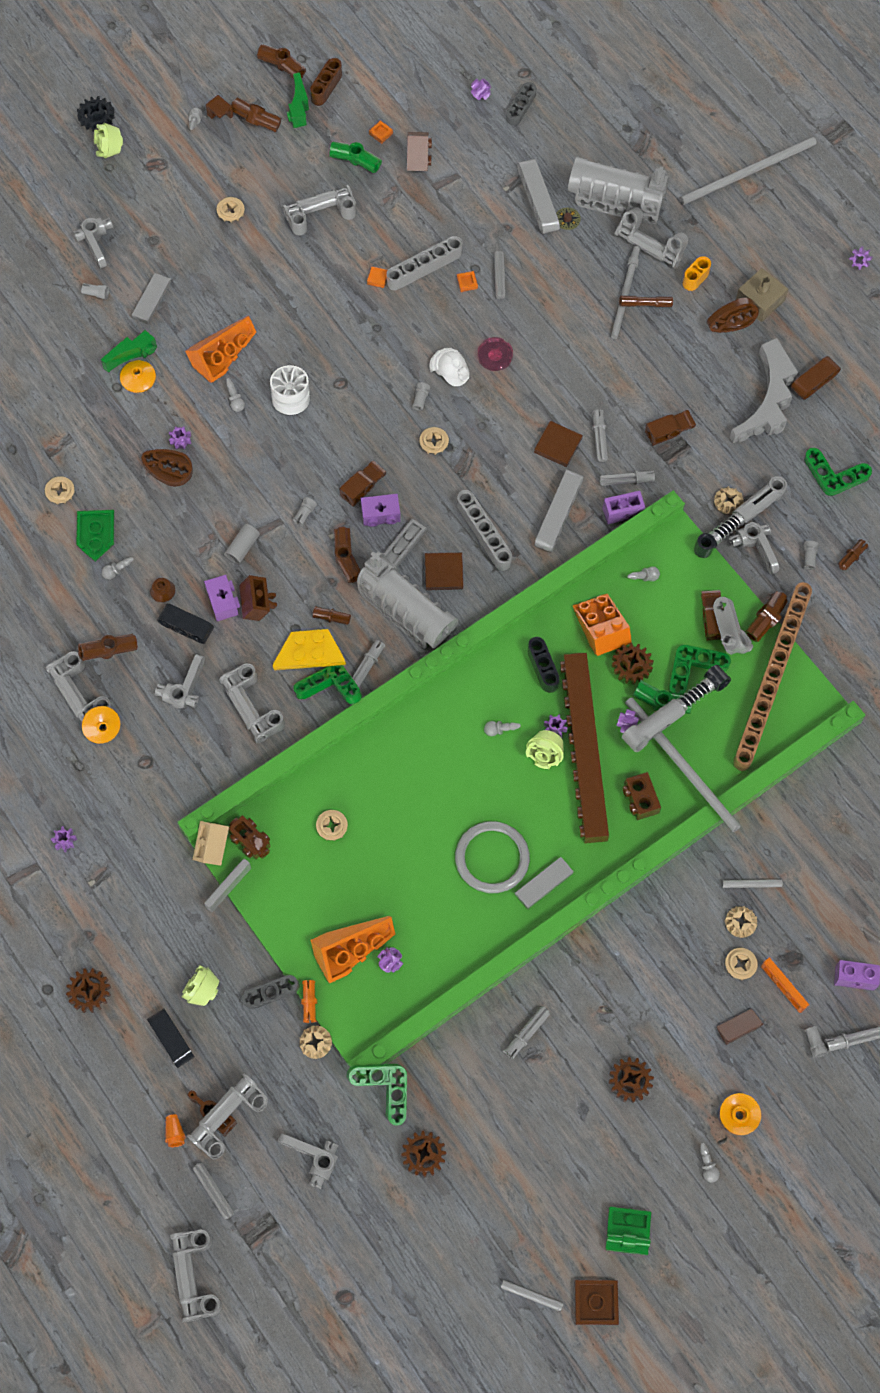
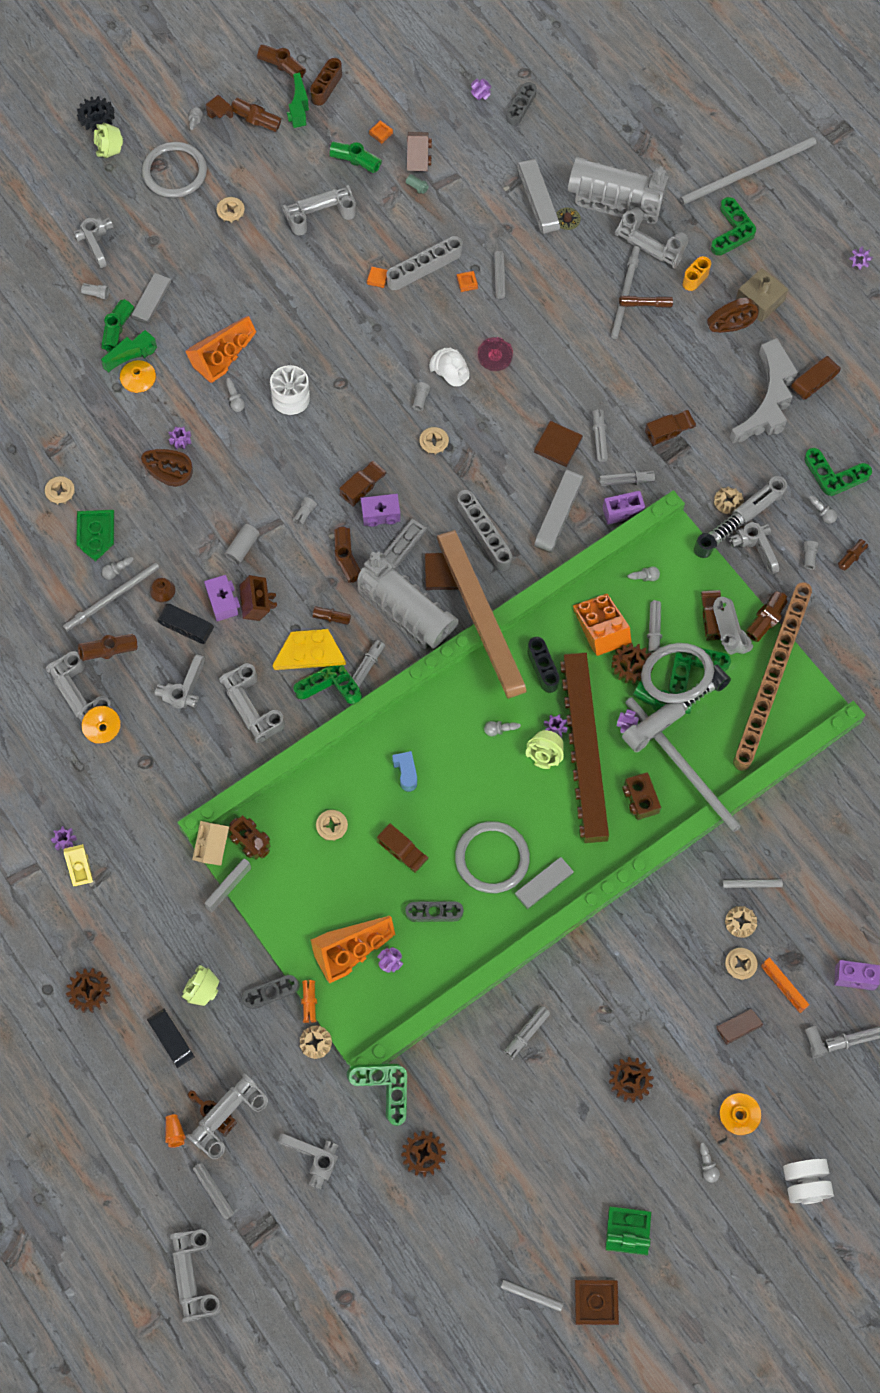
(78, 865): none -> light yellow slope
(81, 617): none -> light grey bar
(118, 316): none -> green piece
(174, 193): none -> light grey wedge
(401, 848): none -> reddish brown piece
(408, 777): none -> medium blue leg
(419, 185): none -> sand green pin
(419, 916): none -> dark grey beam
(481, 614): none -> medium nougat beam
(654, 626): none -> light grey axle
(682, 697): none -> light grey wedge
(738, 231): none -> green beam
(808, 1174): none -> white wheel
(828, 515): none -> light grey bar

